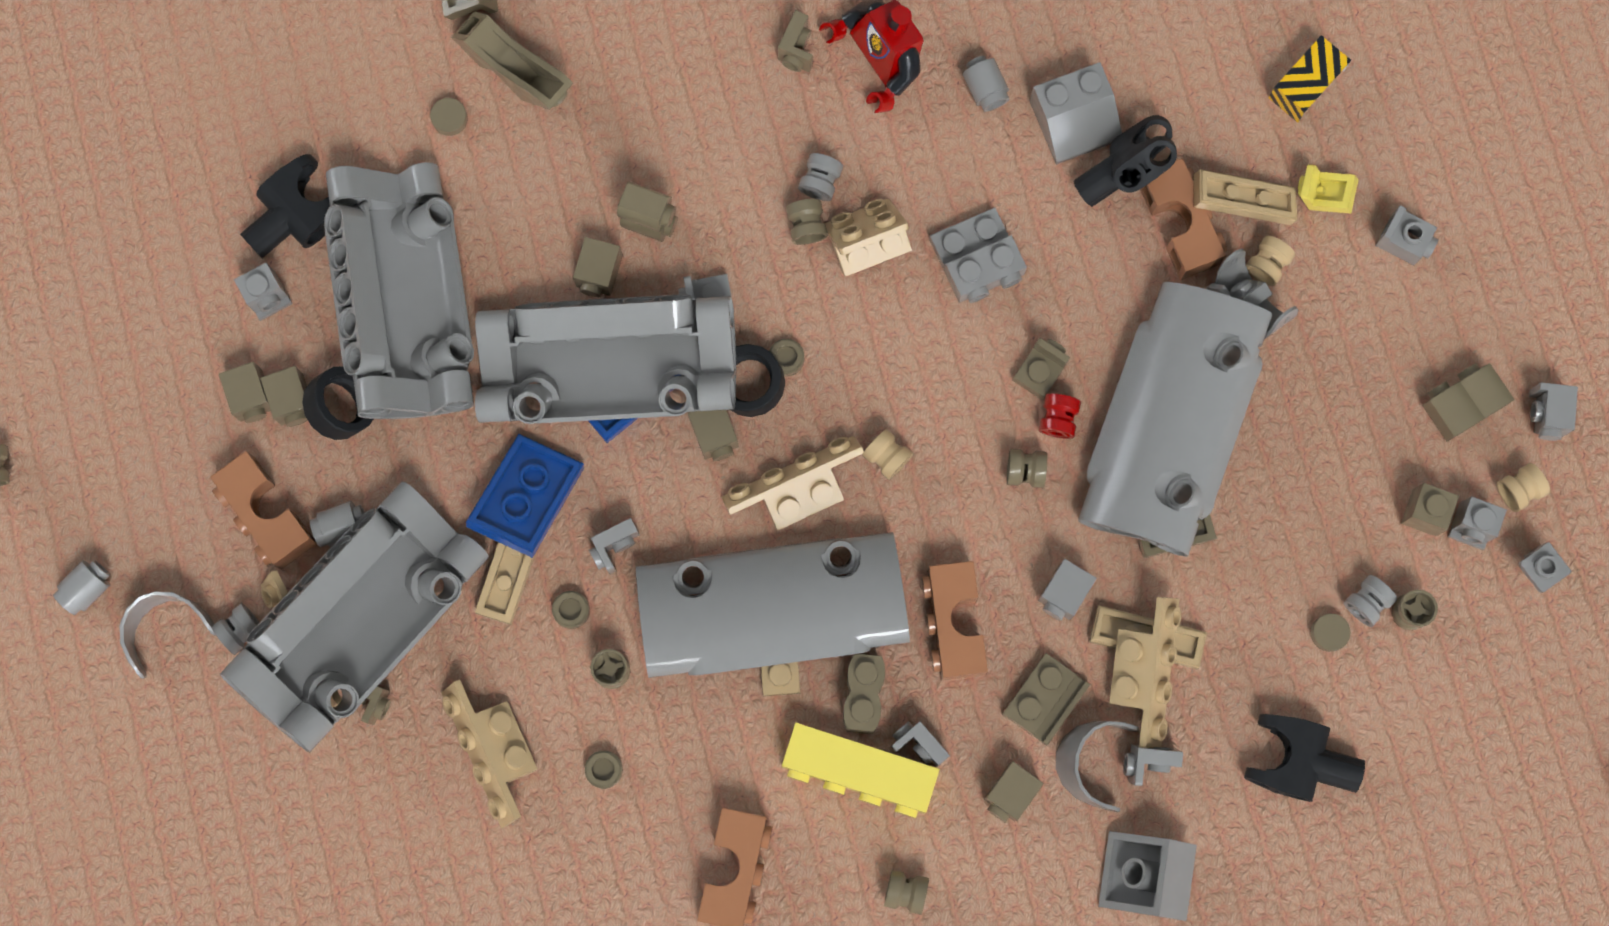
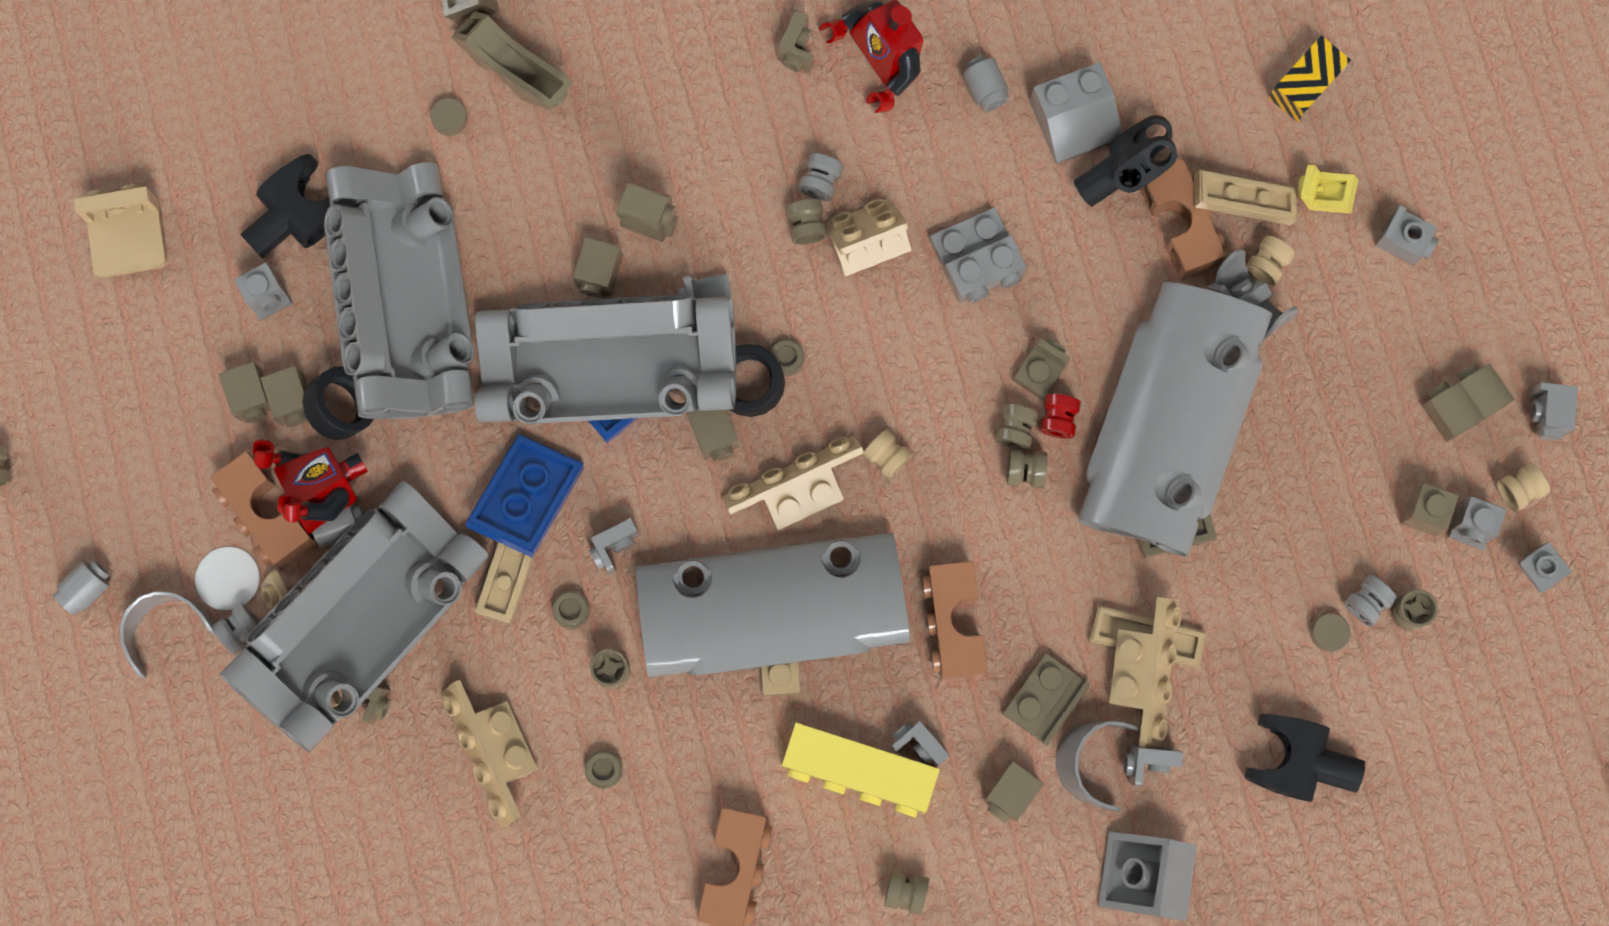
(123, 230): none -> tan bracket
(227, 578): none -> white sticker
(312, 482): none -> red torso
(864, 683): dark tan brick -> none
(1017, 426): none -> dark tan wheel
(1066, 591): light grey brick -> none

